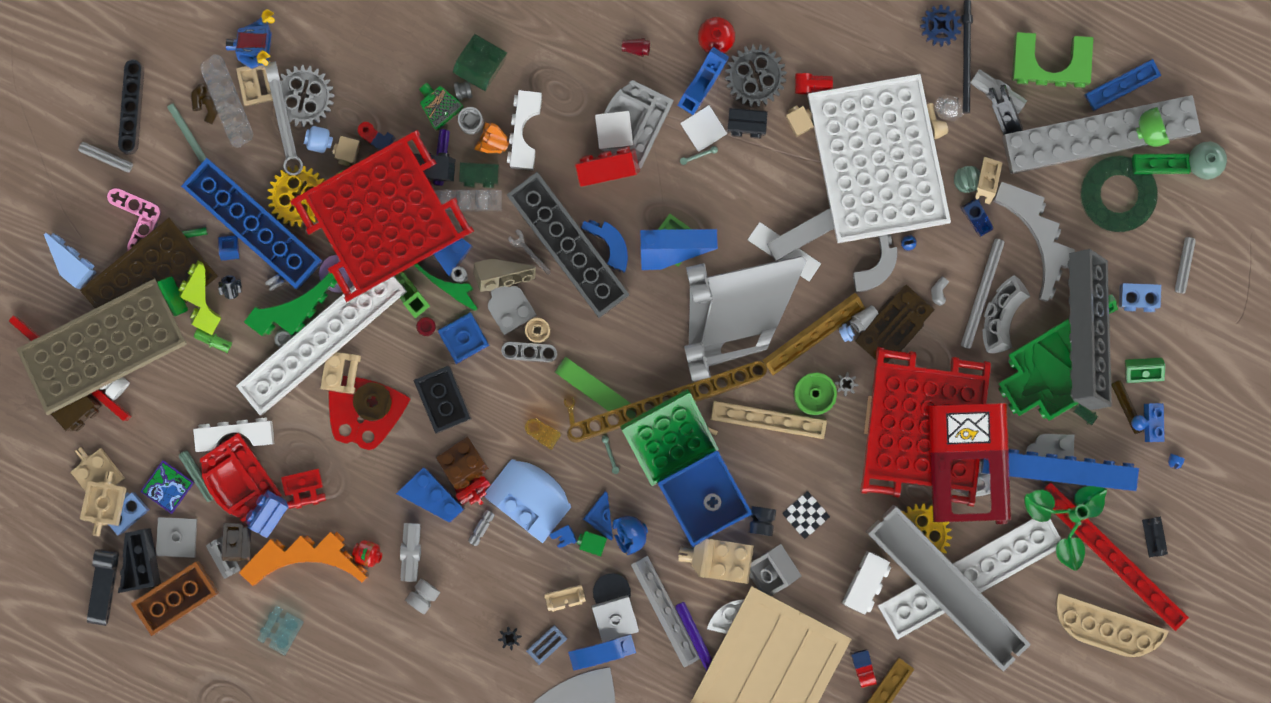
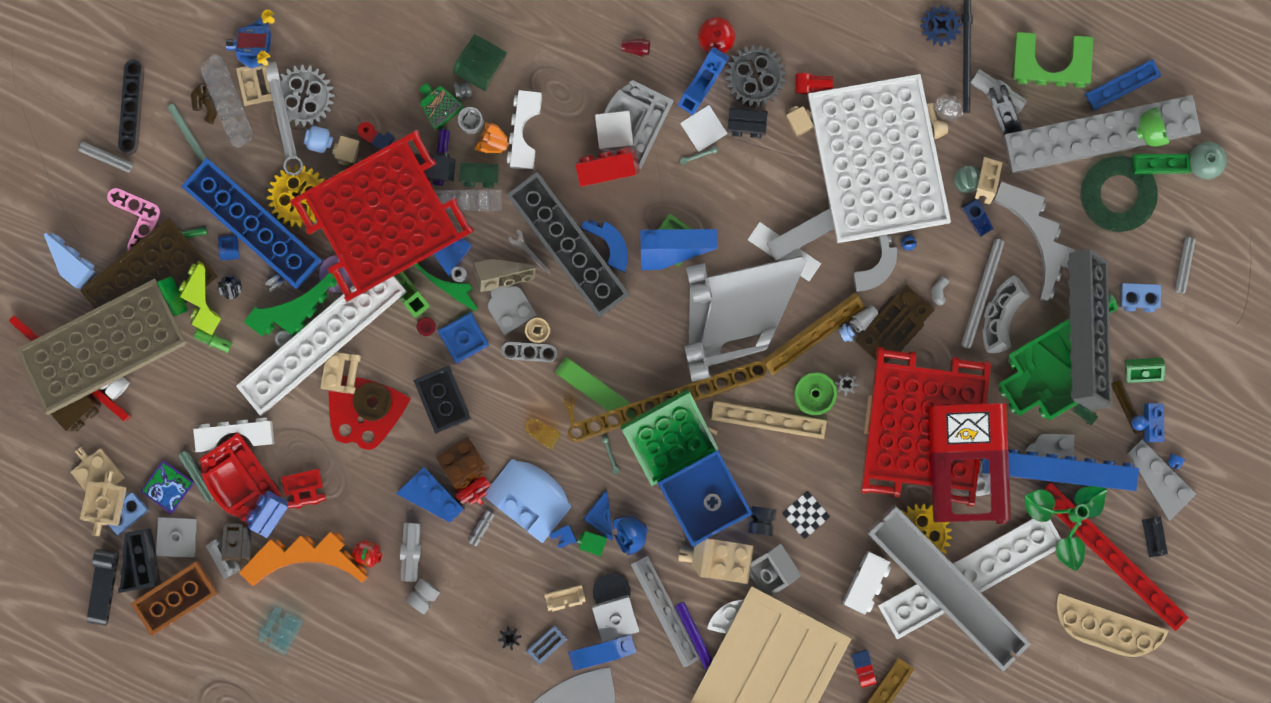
(1165, 485): none -> light grey wing

